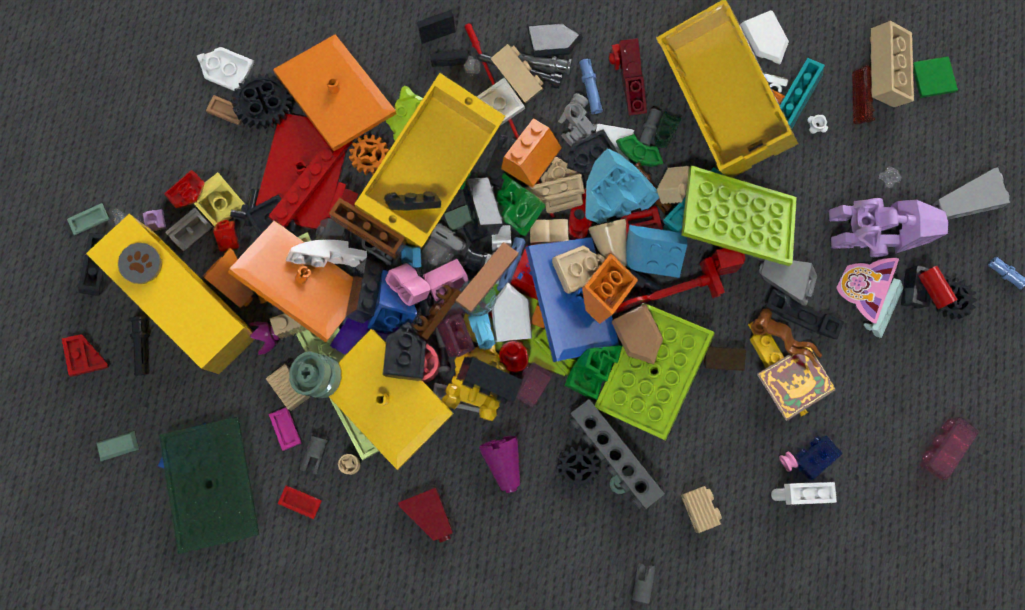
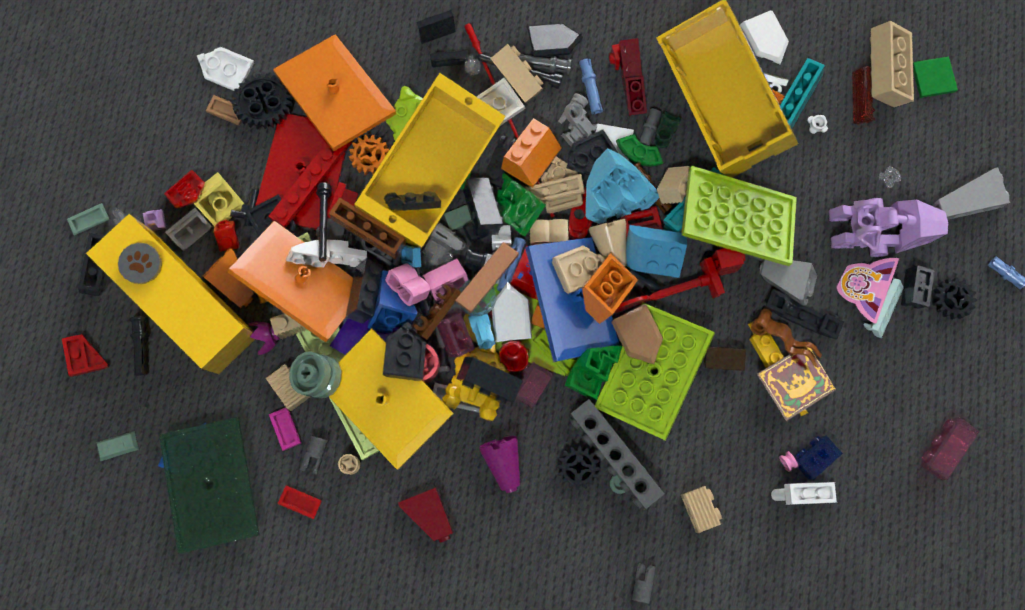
(323, 191): none -> black piece
(937, 287): red brick -> none

